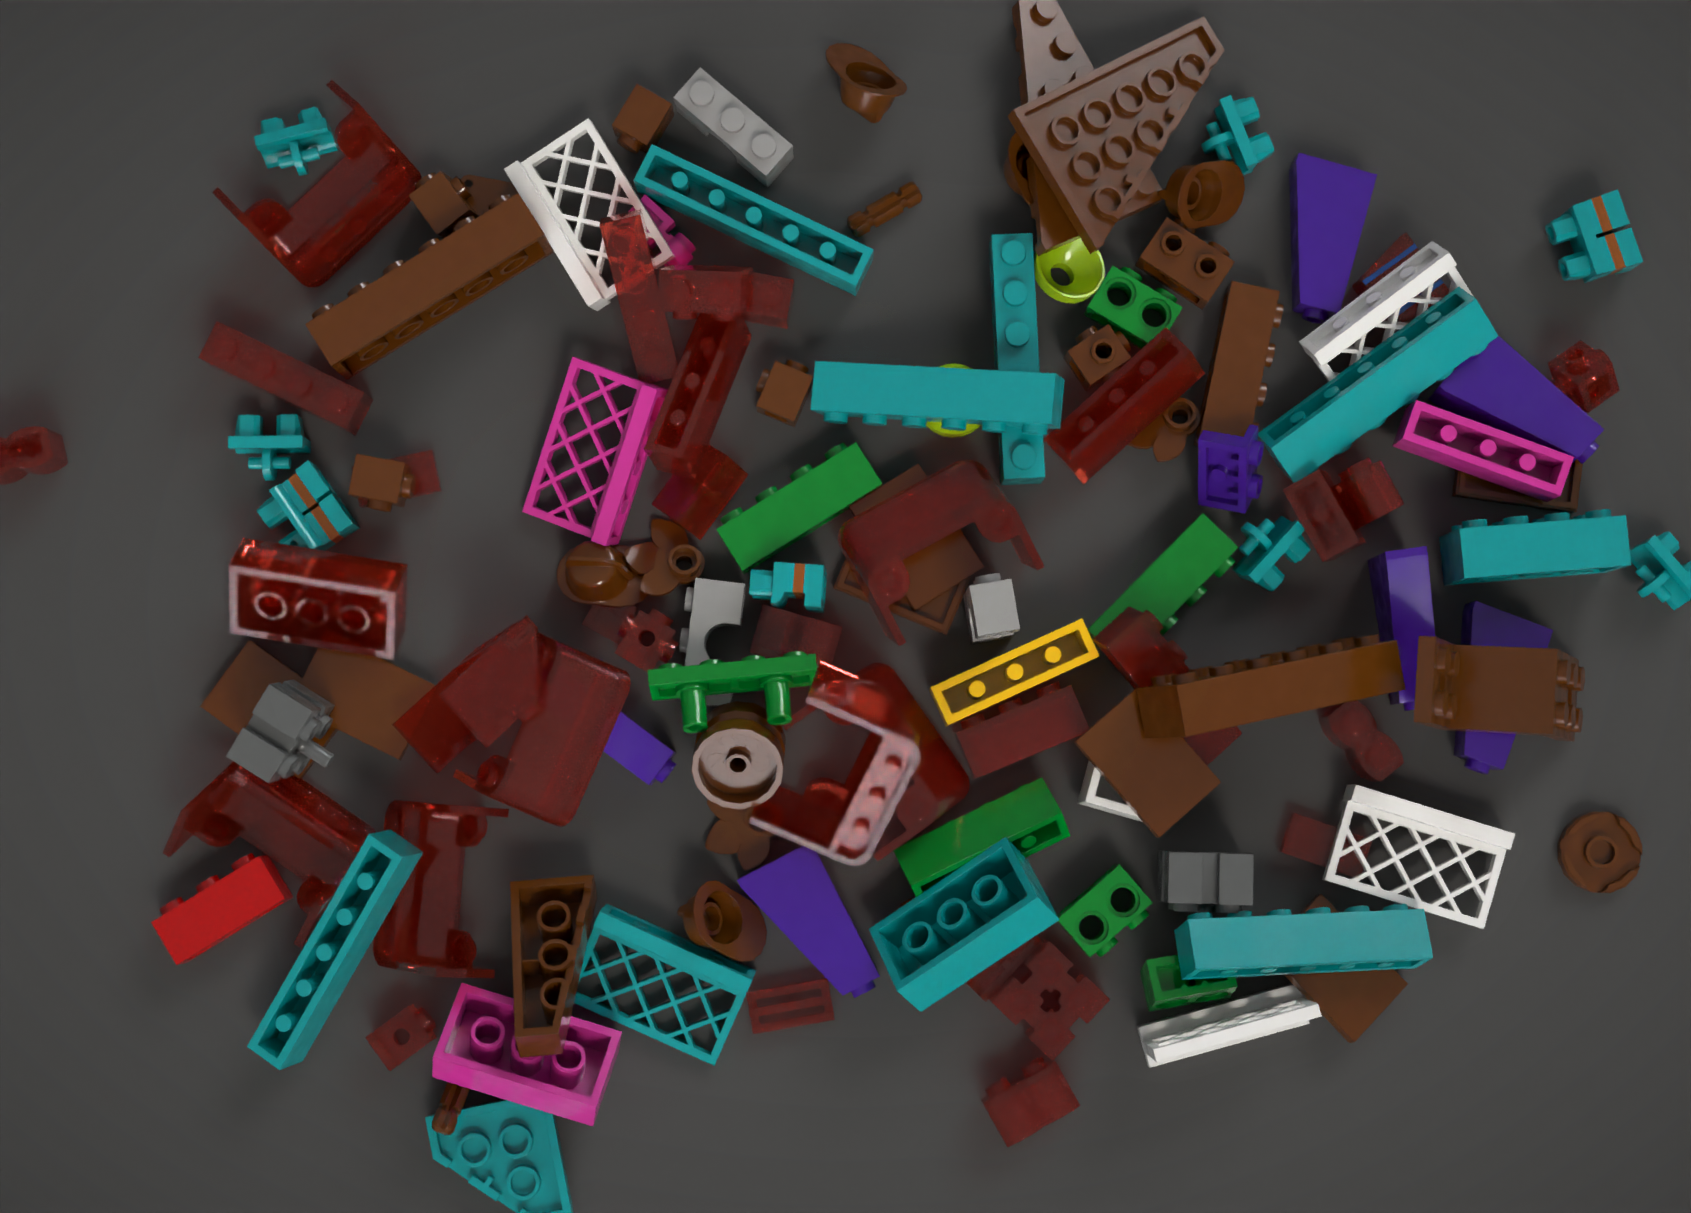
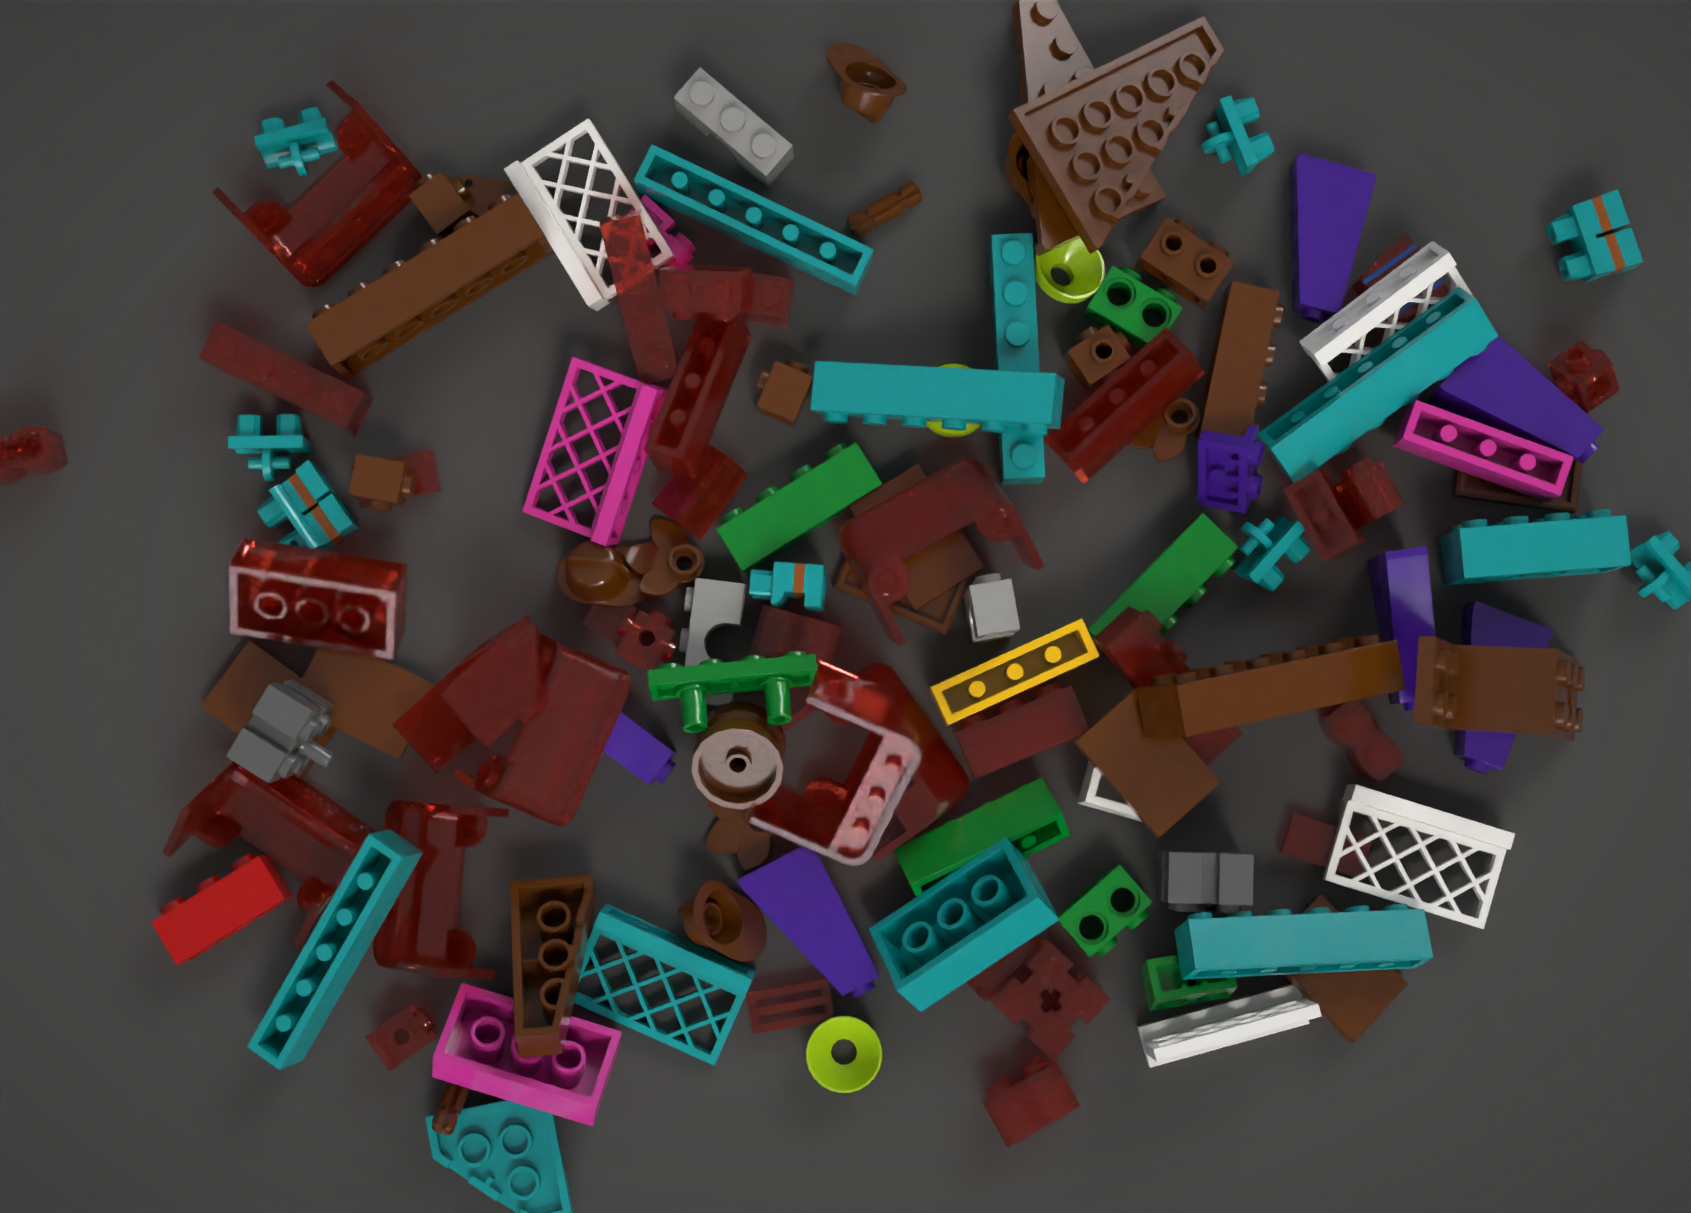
(642, 120): reddish brown brick -> none
(850, 1076): none -> lime piece
(1204, 193): reddish brown piece -> none
(1599, 852): reddish brown tile -> none

